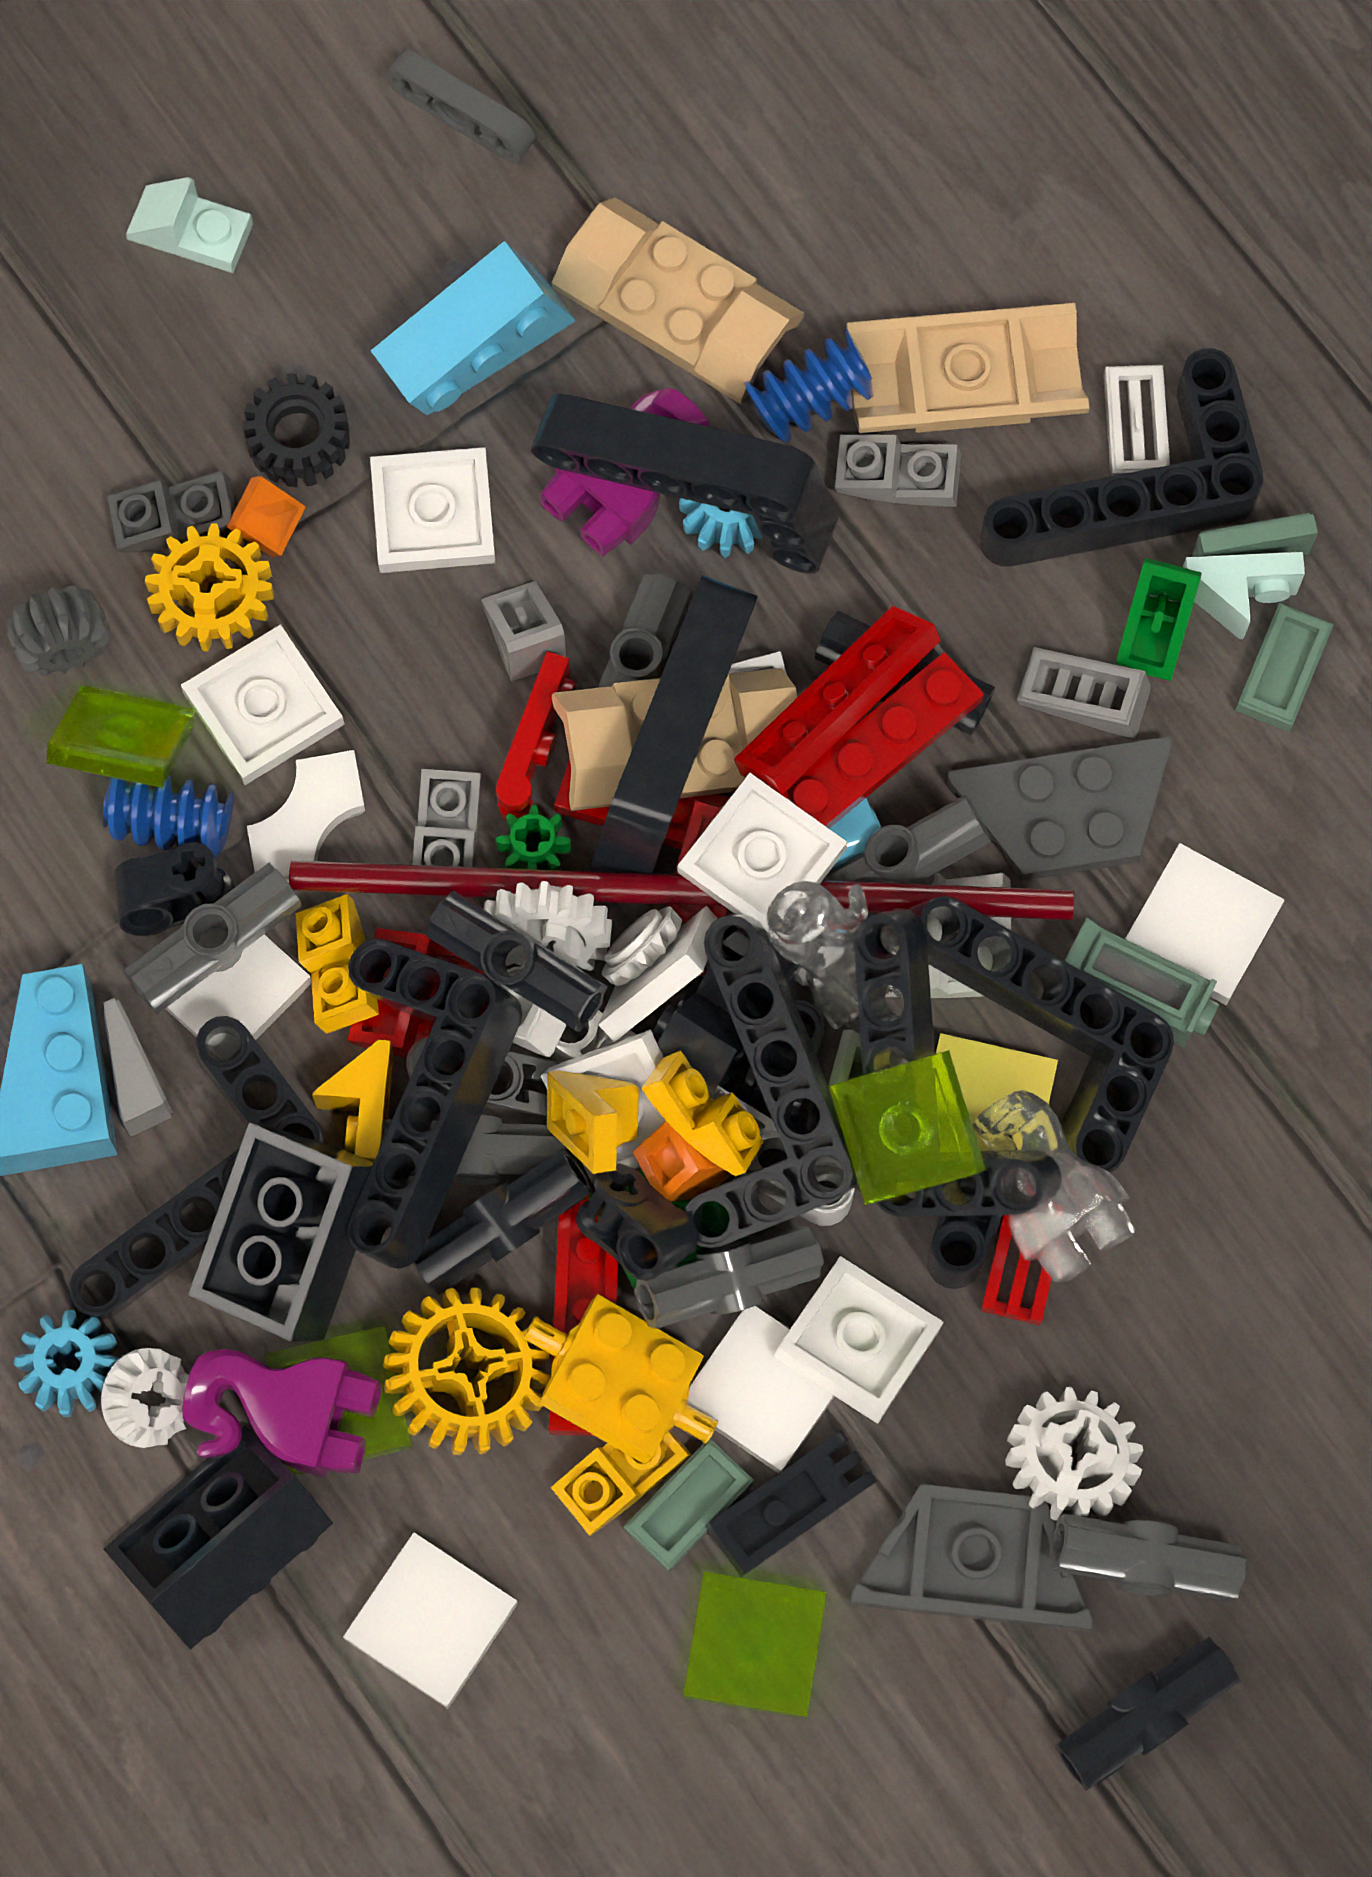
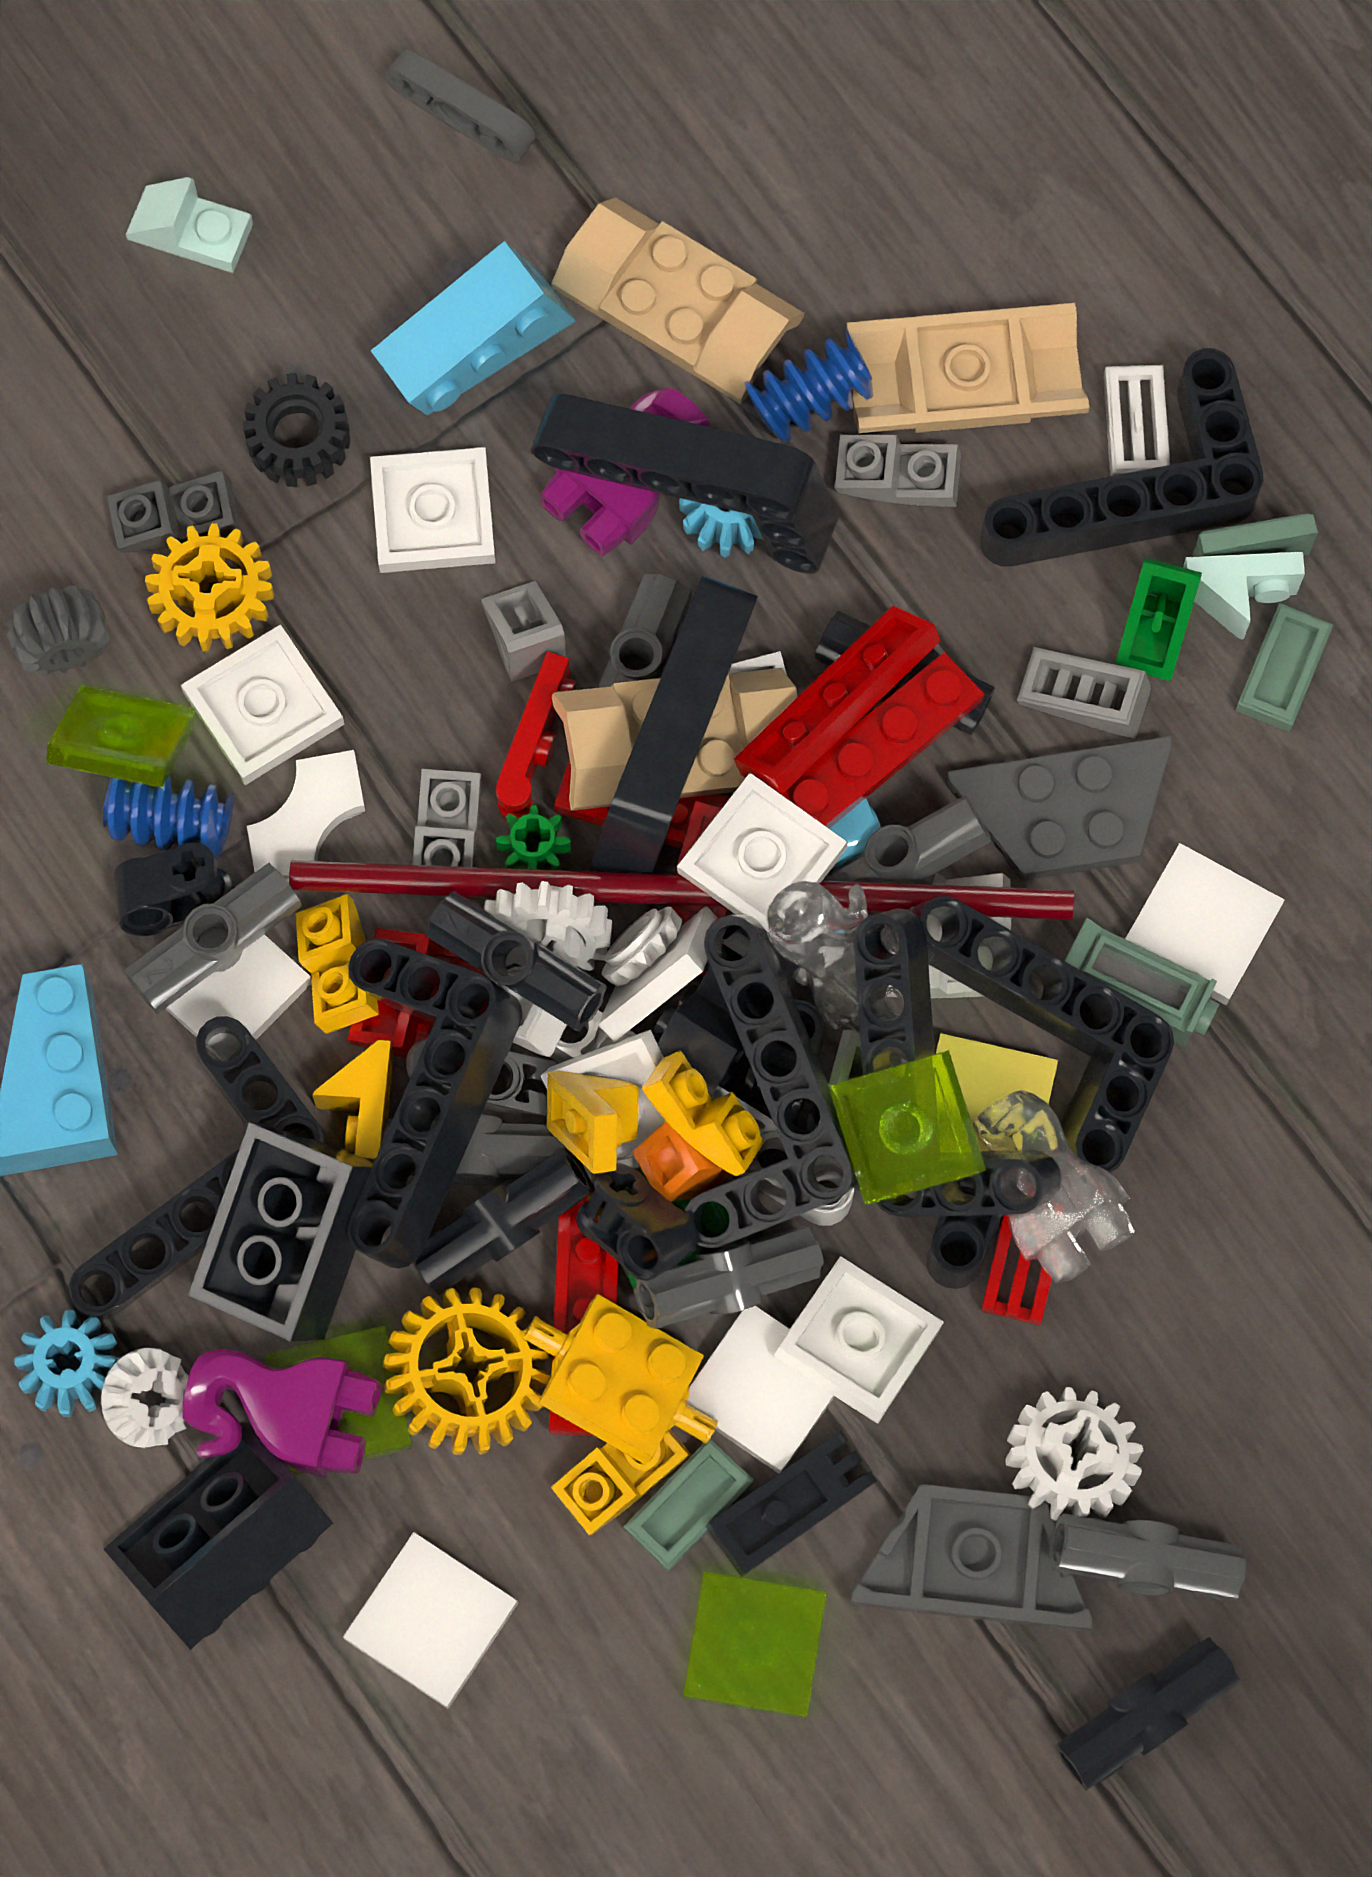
(136, 1085): light grey slope -> none
(266, 516): orange tile -> none

